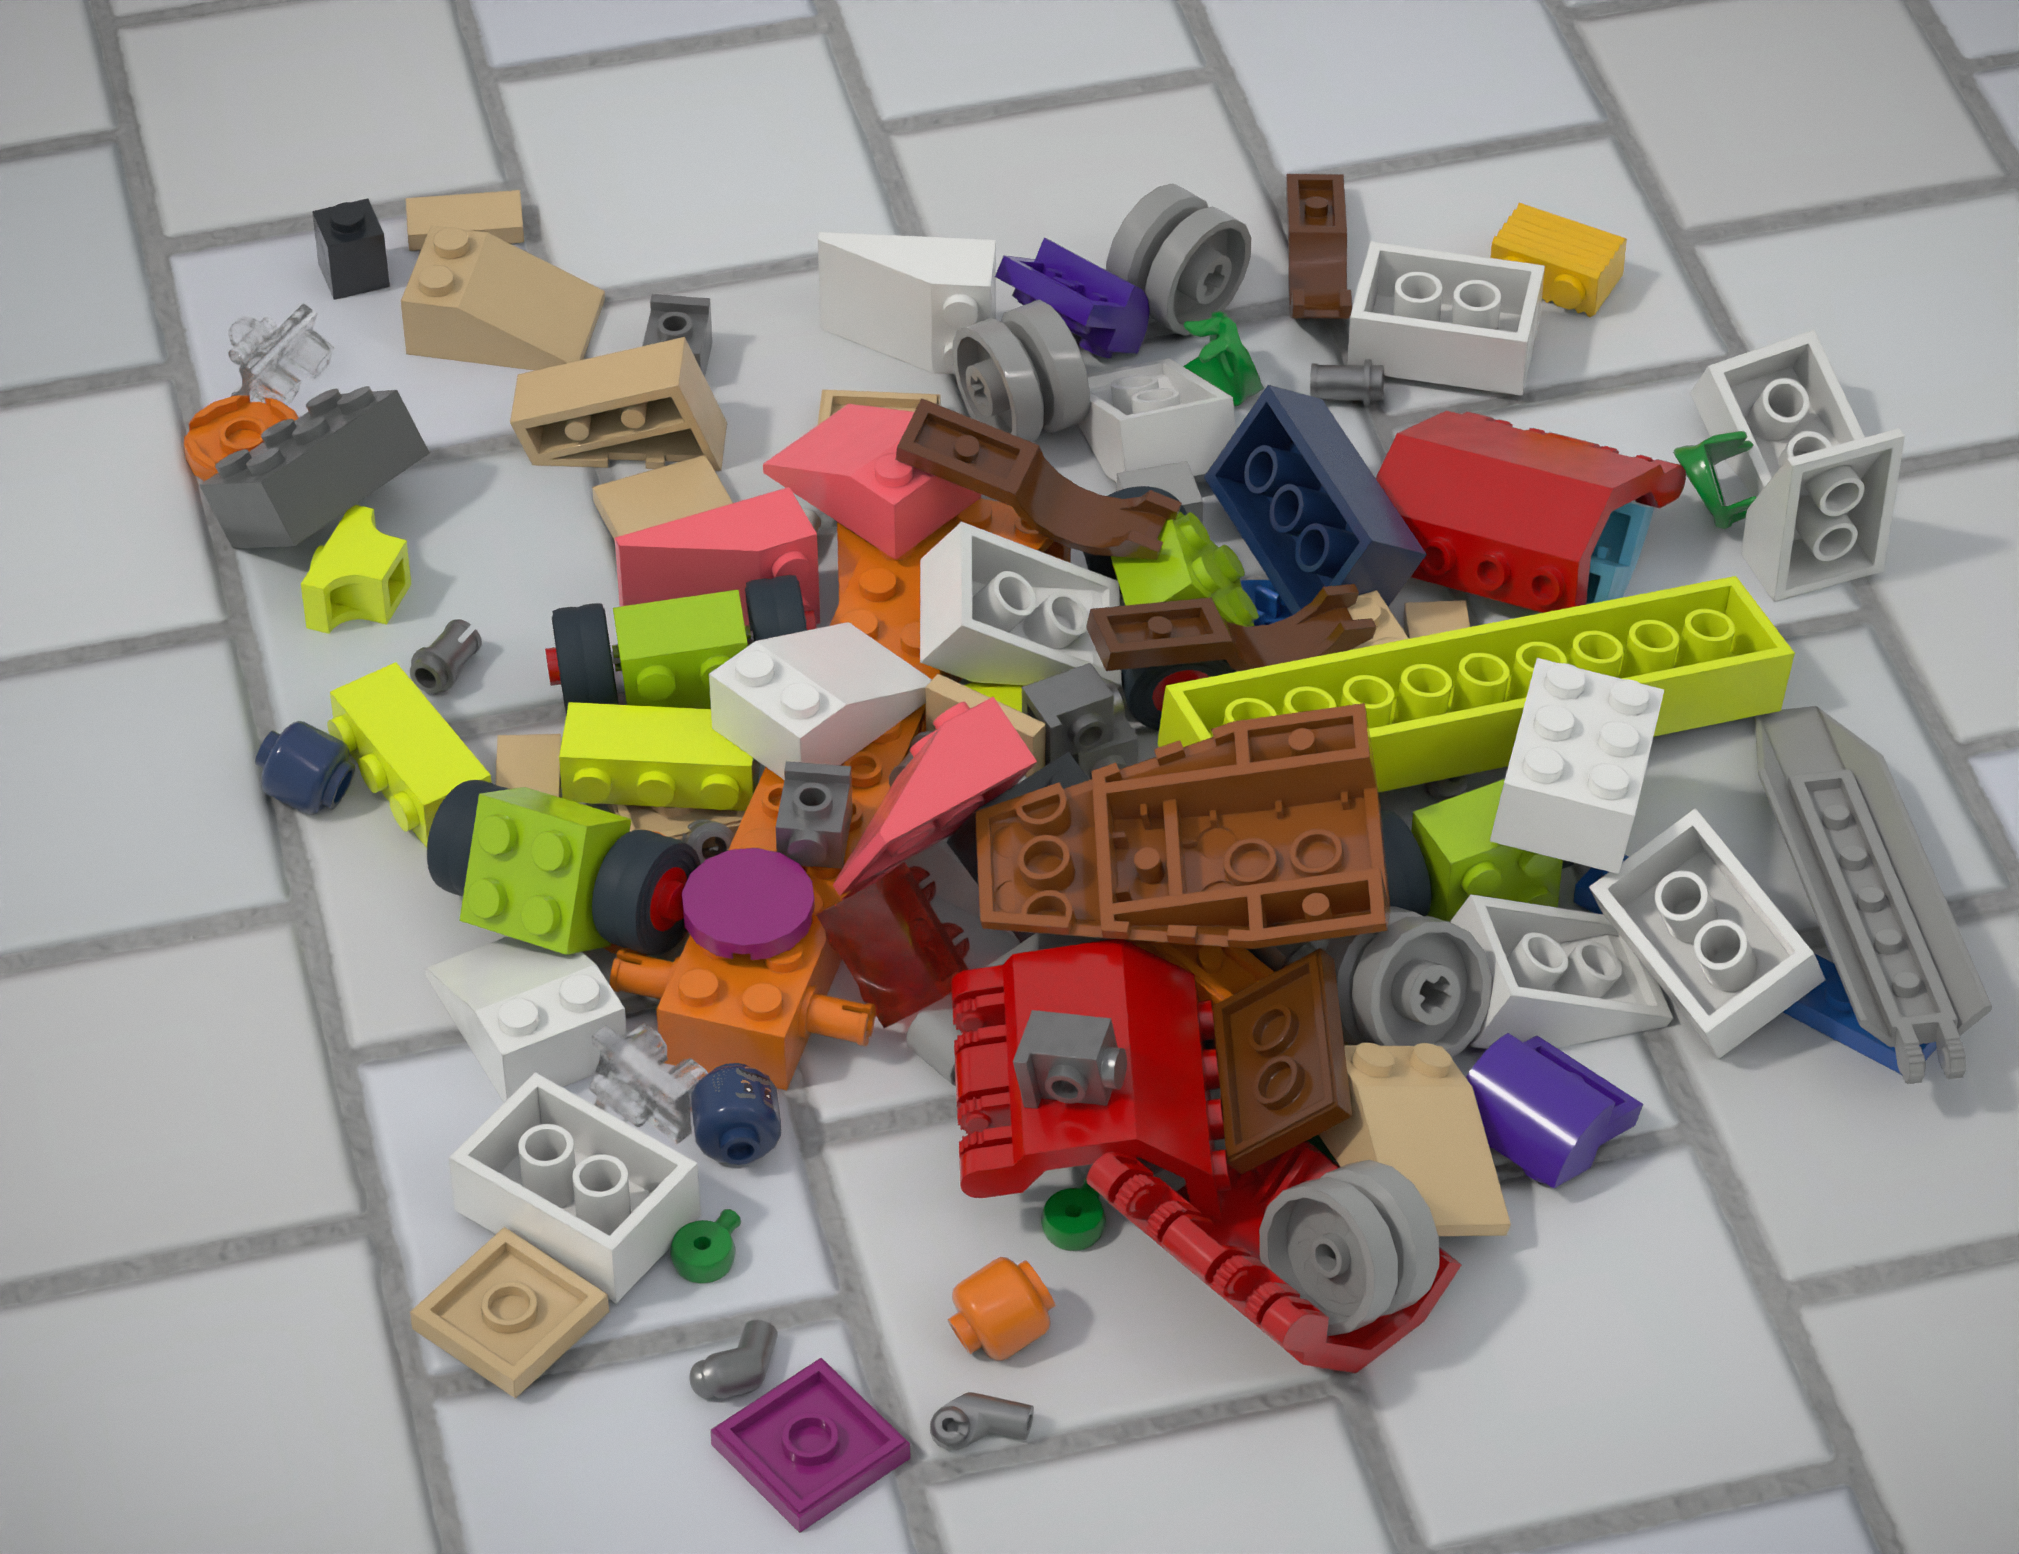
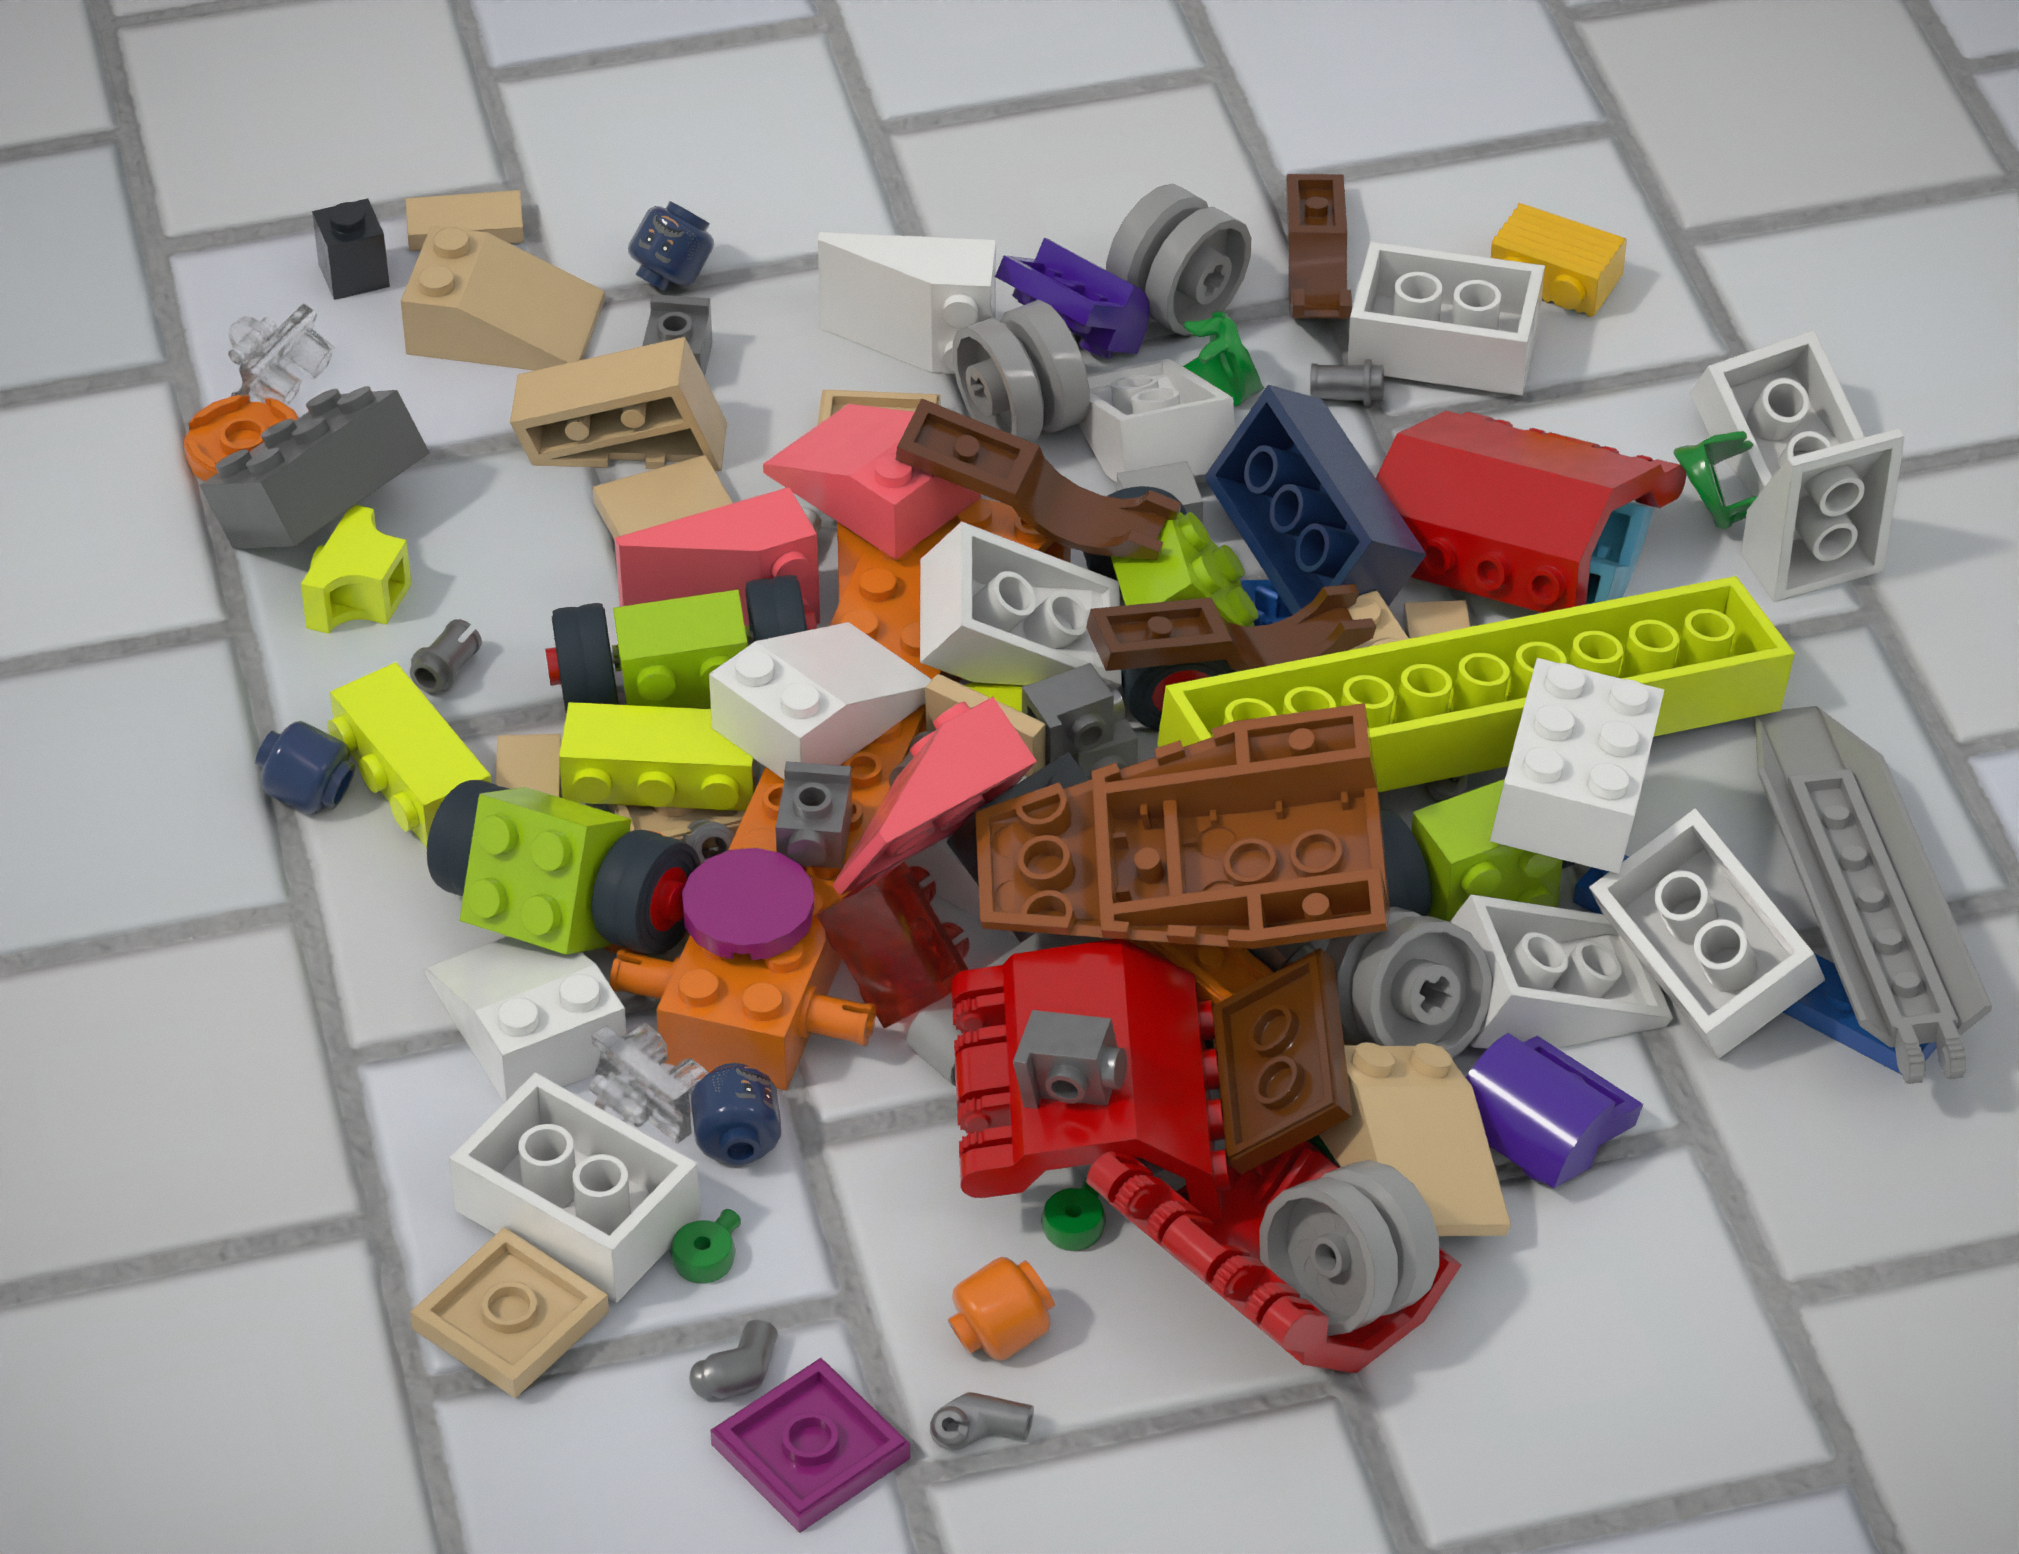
(670, 246): none -> dark blue head

